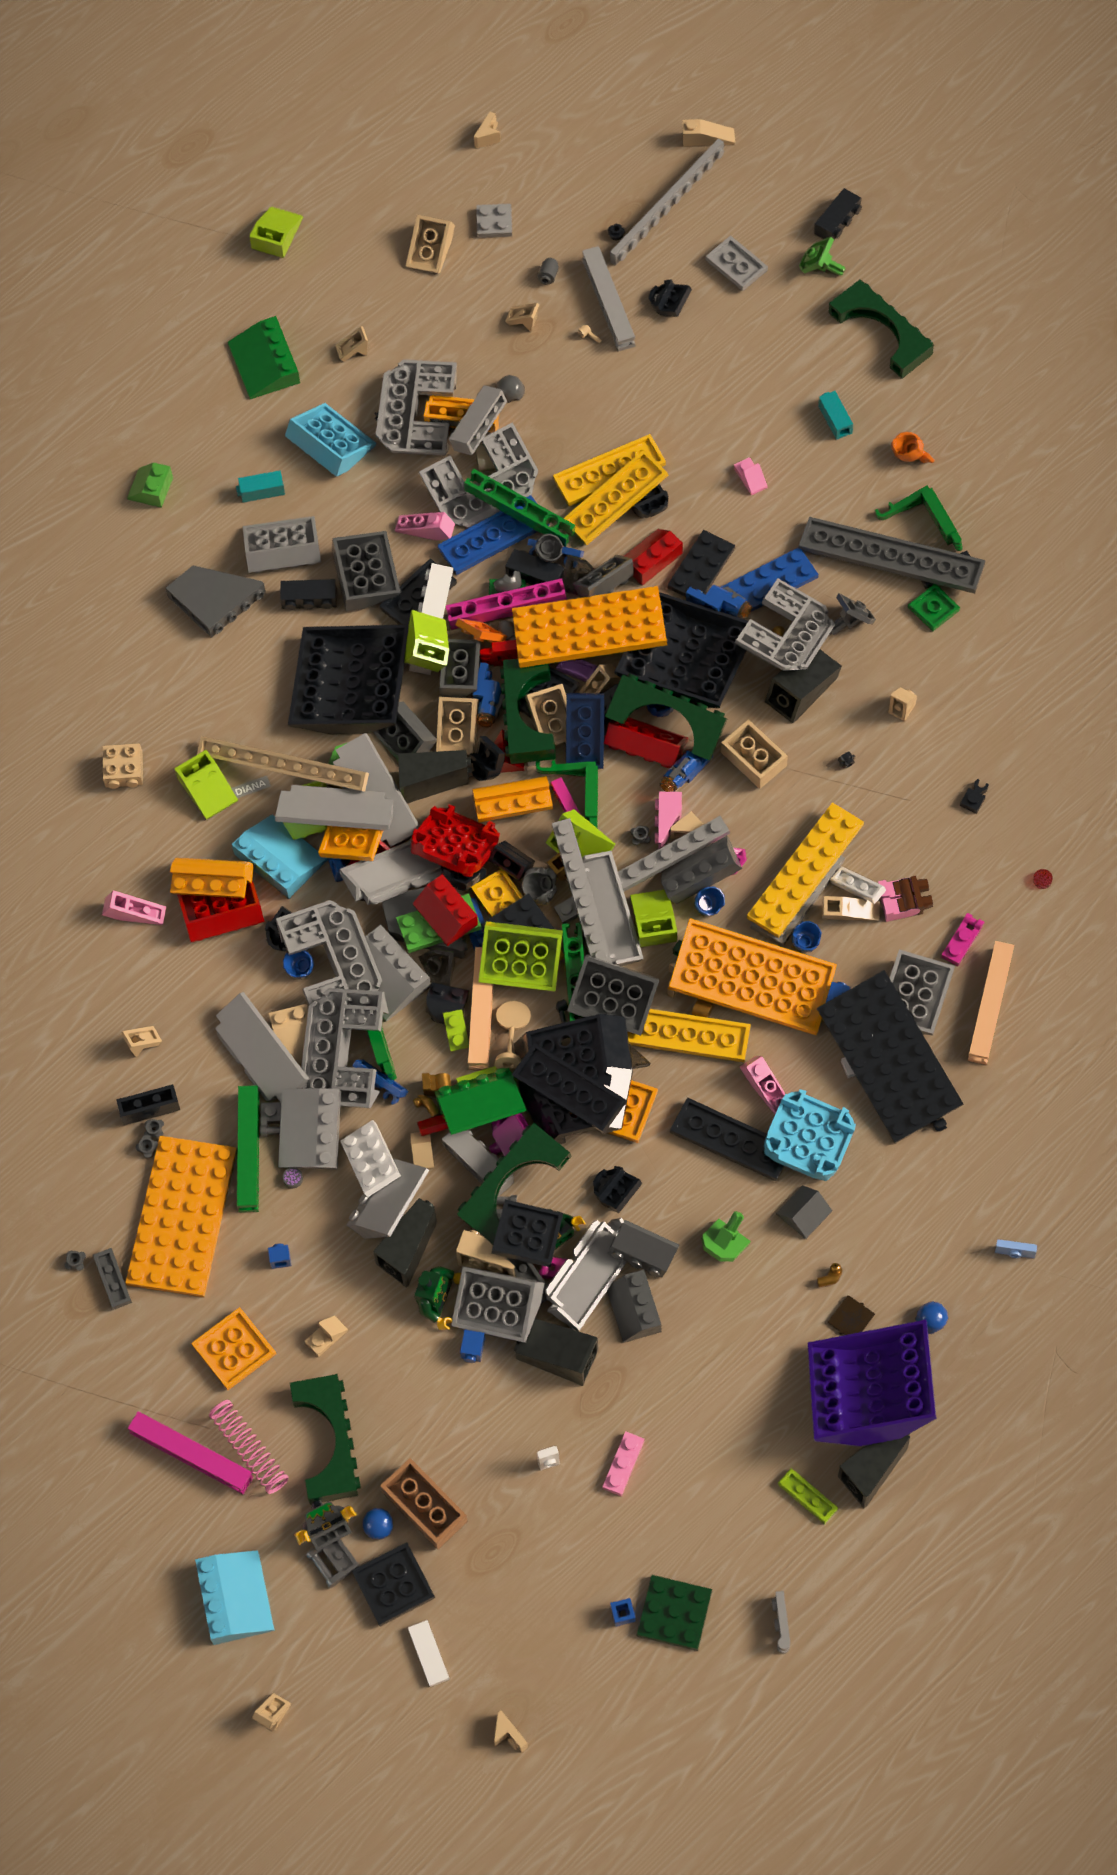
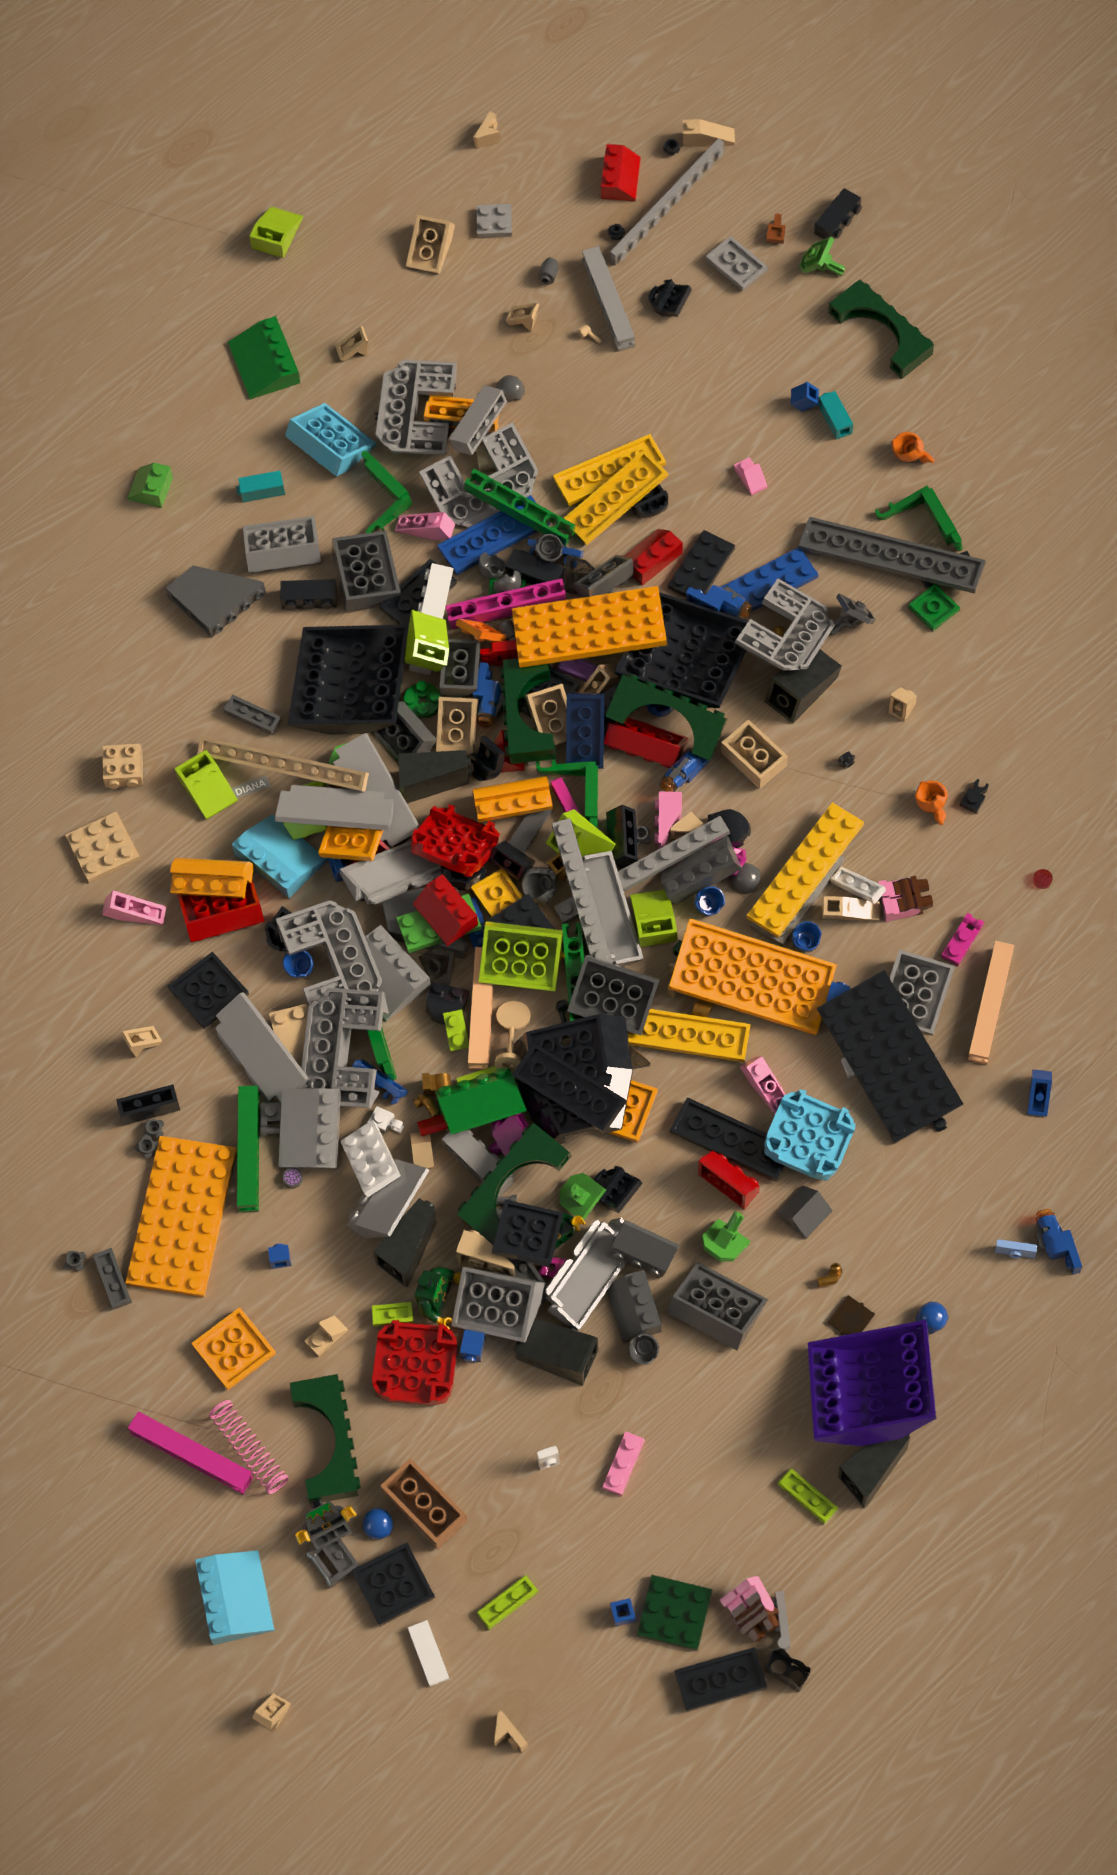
(102, 847): none -> tan plate
(206, 989): none -> black plate
(252, 714): none -> dark grey plate
(385, 1120): none -> white plate
(385, 1313): none -> lime plate
(392, 487): none -> green hinge
(414, 1363): none -> red plate
(422, 690): none -> green plate
(491, 566): none -> dark grey hair
(507, 1602): none -> lime tile
(528, 830): none -> dark grey tile
(580, 1194): none -> bright green piece
(620, 173): none -> red slope
(623, 832): none -> black brick
(643, 1348): none -> dark grey hair
(671, 143): none -> black plate
(716, 1305): none -> dark grey slope
(720, 1679): none -> black plate
(728, 1179): none -> red slope
(737, 825): none -> black slope
(746, 879): none -> dark grey hair
(751, 1608): none -> hips
(776, 231): none -> dark orange plate
(782, 1655): none -> black piece
(804, 396): none -> blue brick
(932, 798): none -> orange hair
(1039, 1092): none -> blue slope
(1055, 1241): none -> blue plate

